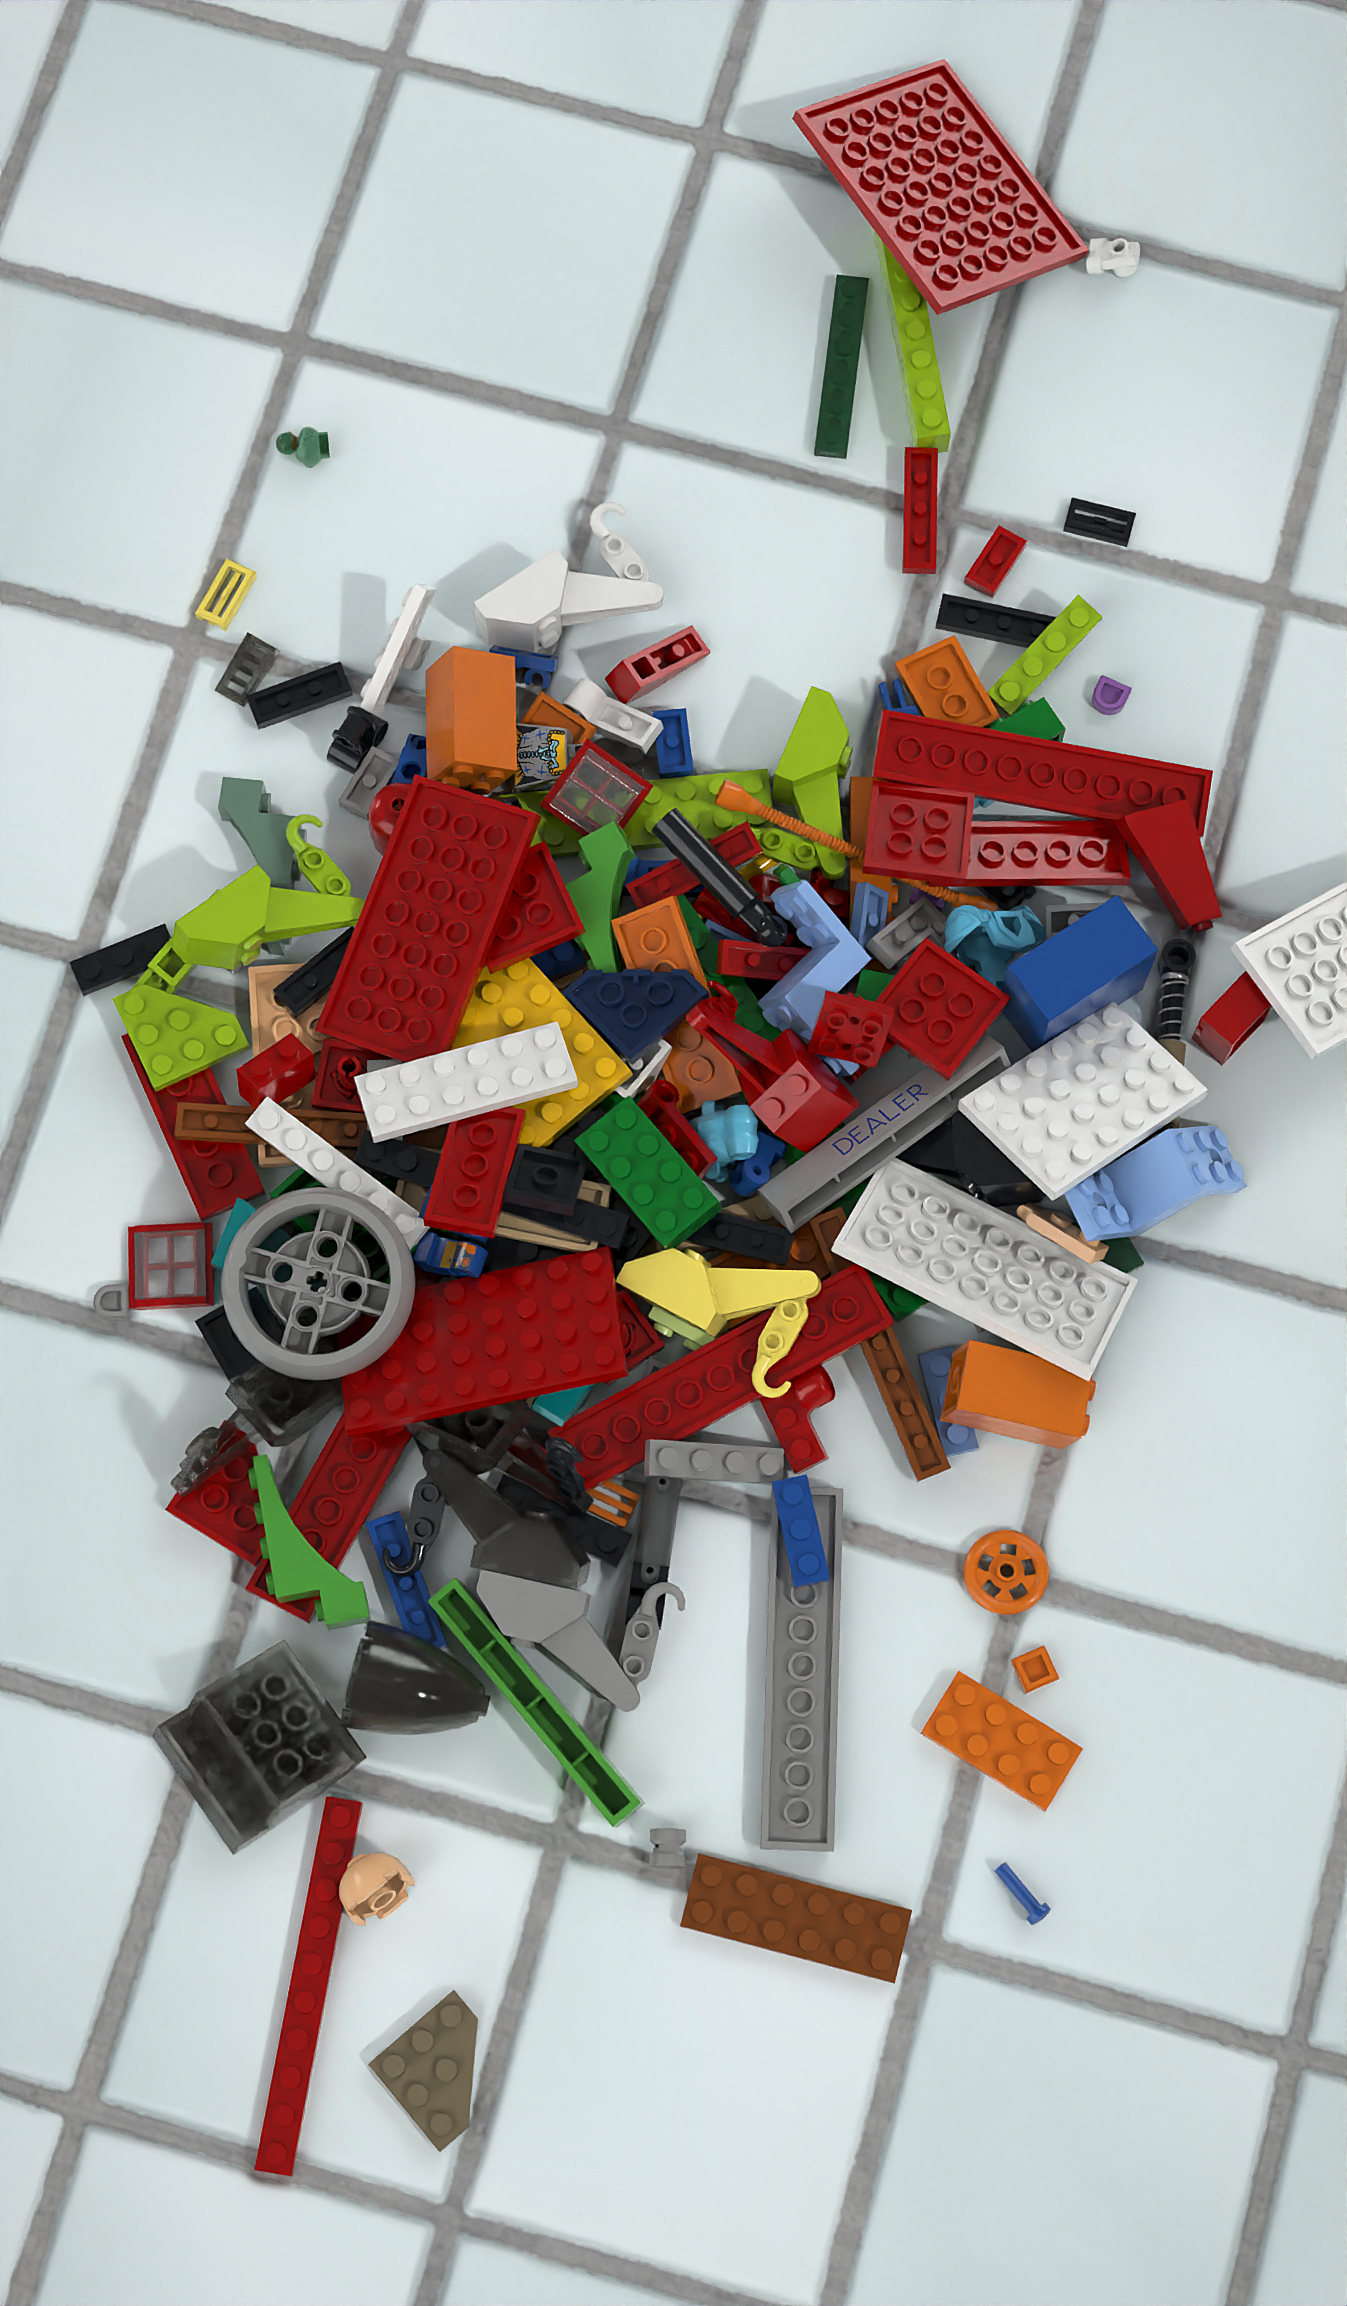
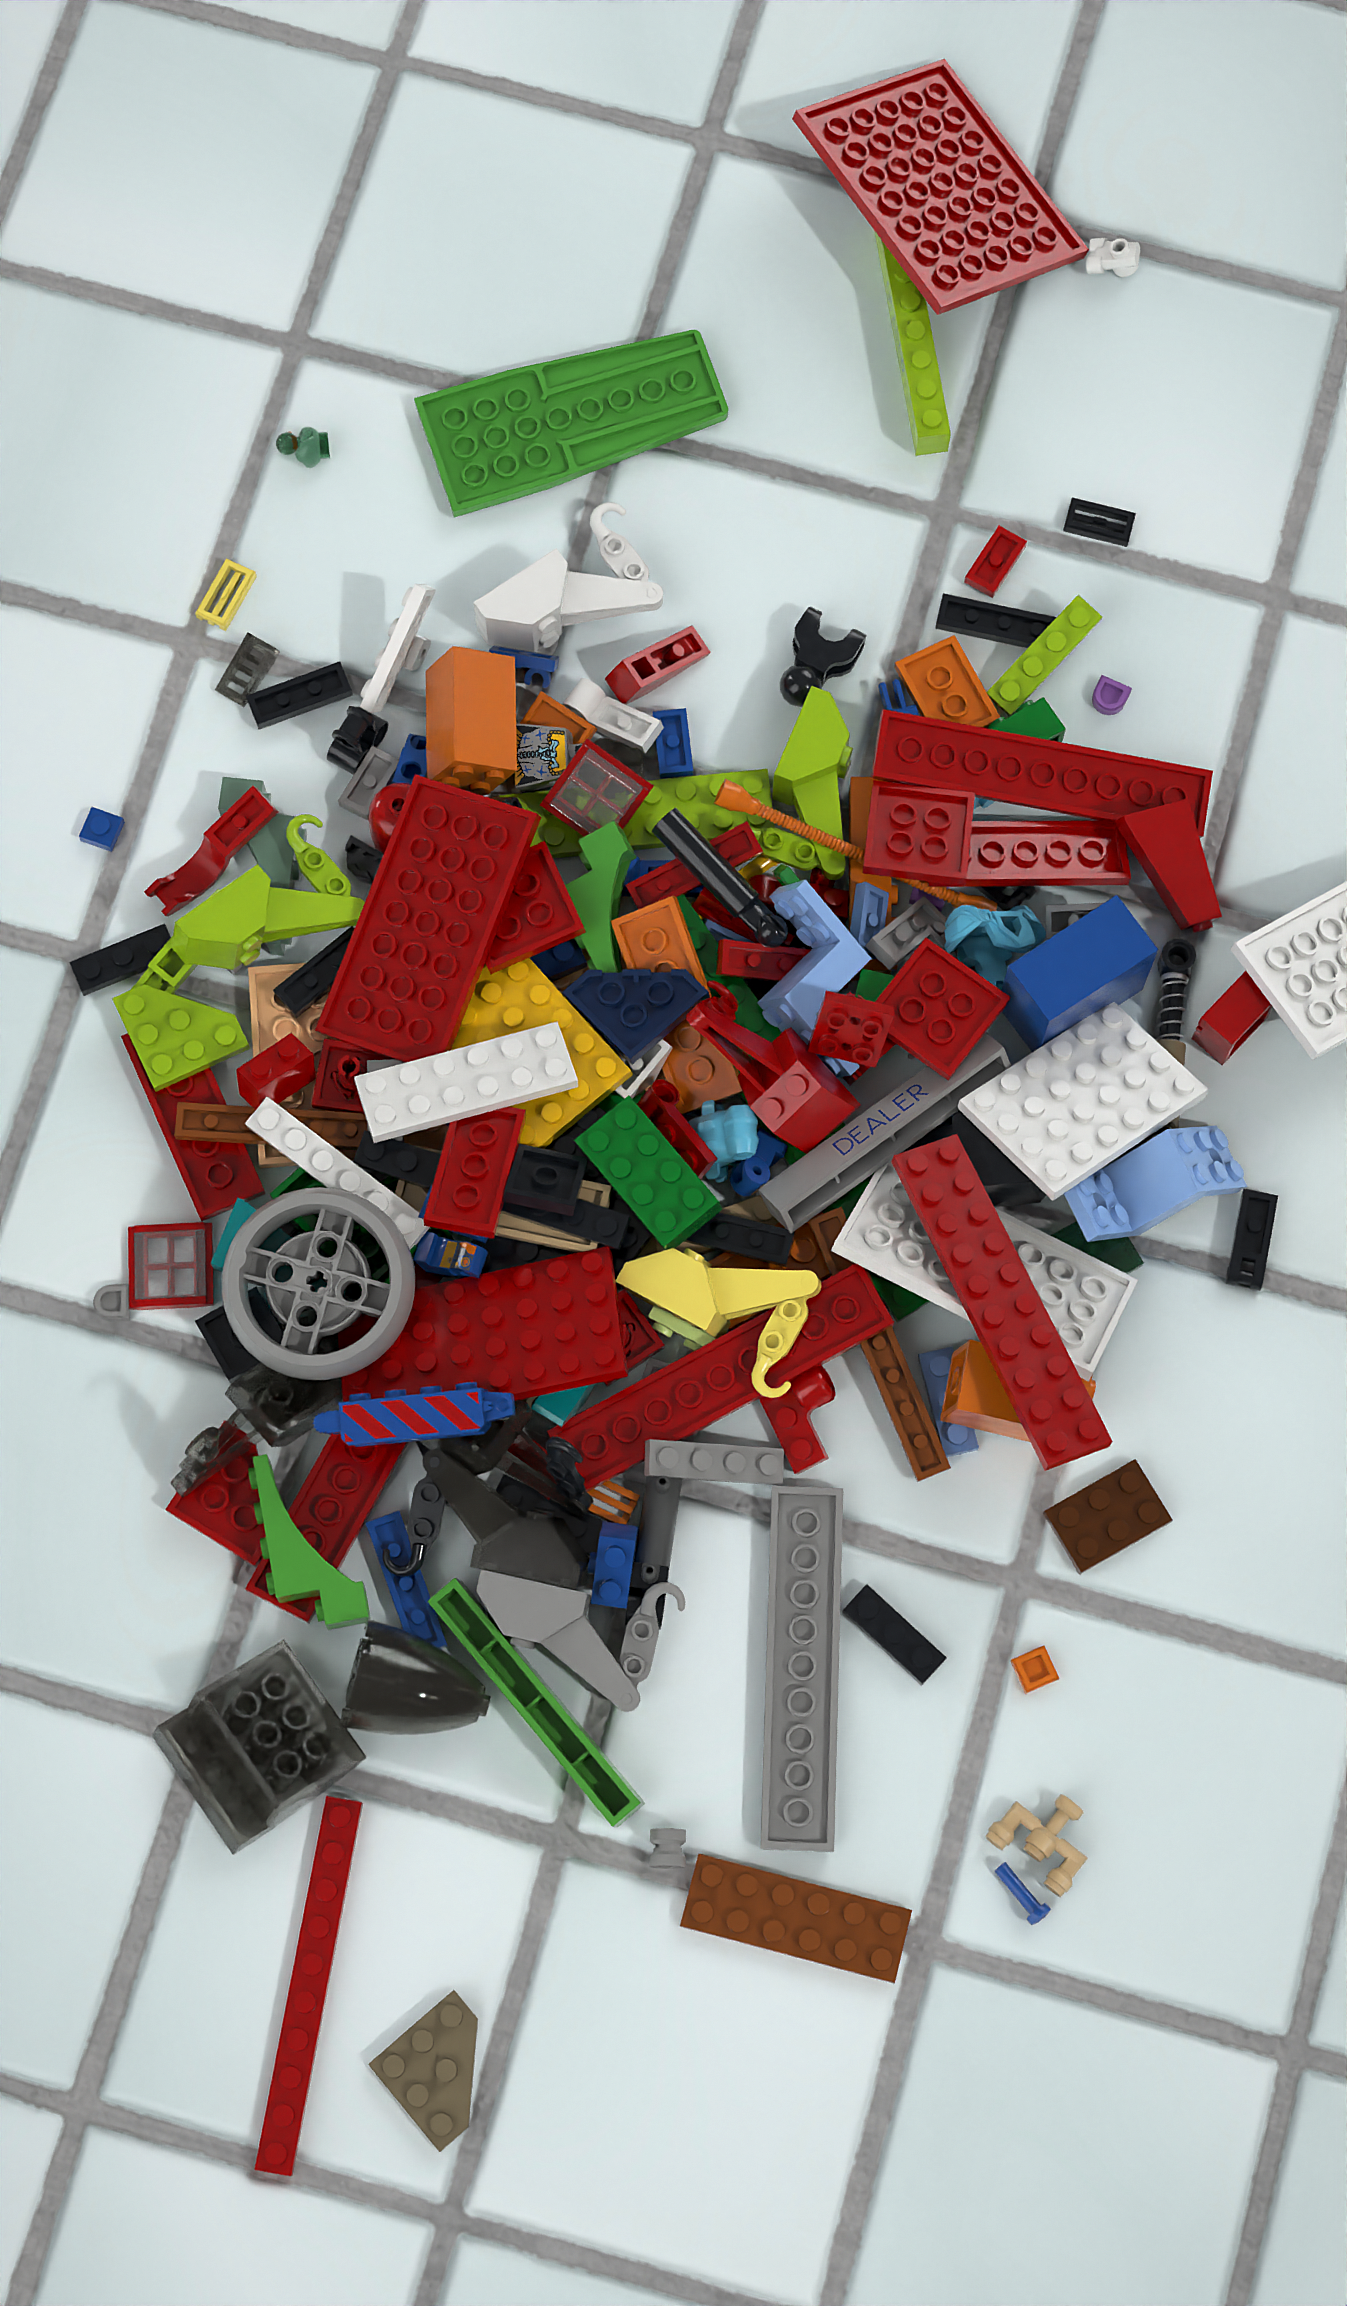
(101, 829): none -> blue plate
(219, 845): none -> red piece
(362, 859): none -> black plate
(374, 1886): light nougat cylinder -> none
(416, 1416): none -> blue hinge
(567, 417): none -> bright green wing
(613, 1564): none -> blue brick
(800, 1531): blue plate -> none
(817, 658): none -> black piece
(841, 366): clear green plate -> none
(894, 1634): none -> black plate
(920, 510): red plate -> none
(1001, 1302): none -> red plate
(1001, 1741): orange plate -> none
(1025, 1549): orange plate -> none
(1043, 1840): none -> tan piece
(1060, 1230): light nougat hinge -> none
(1107, 1516): none -> reddish brown plate
(1252, 1238): none -> black plate

